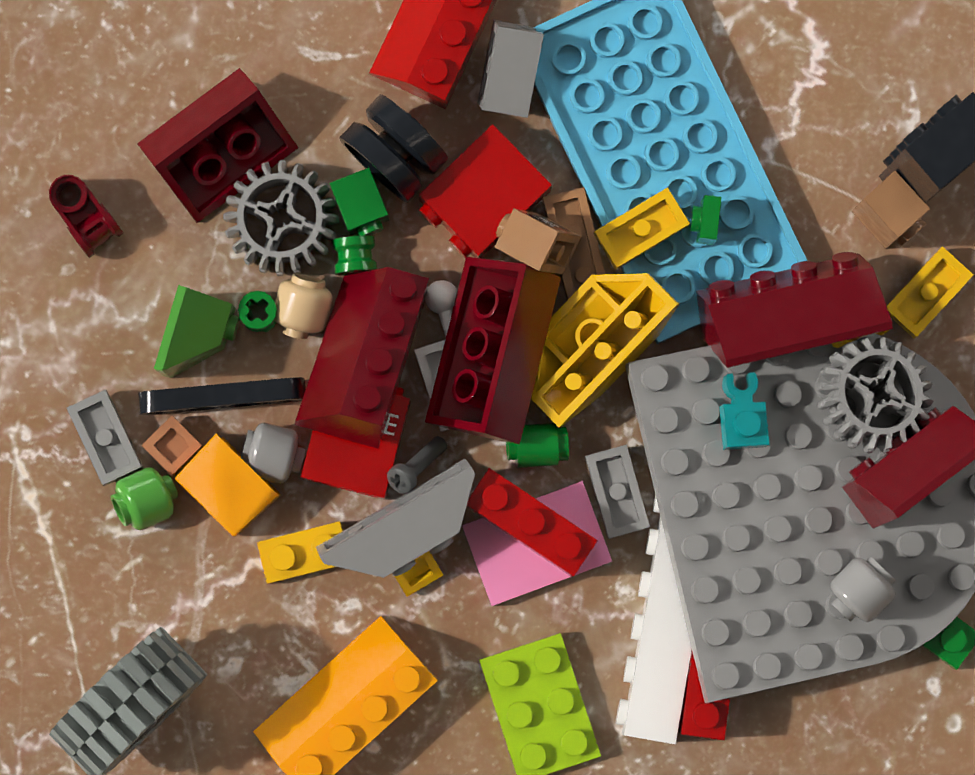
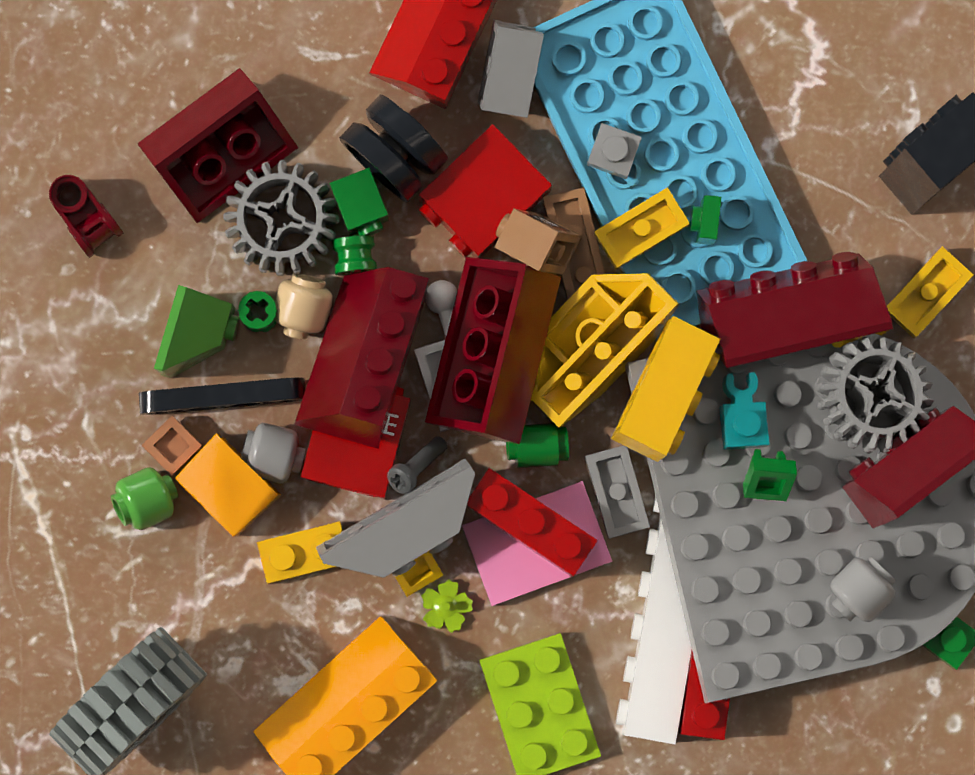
(104, 437): light grey plate -> none
(446, 606): none -> lime plant
(614, 151): none -> light grey plate
(667, 390): none -> yellow brick
(769, 477): none -> green tile
(892, 211): medium nougat brick -> none

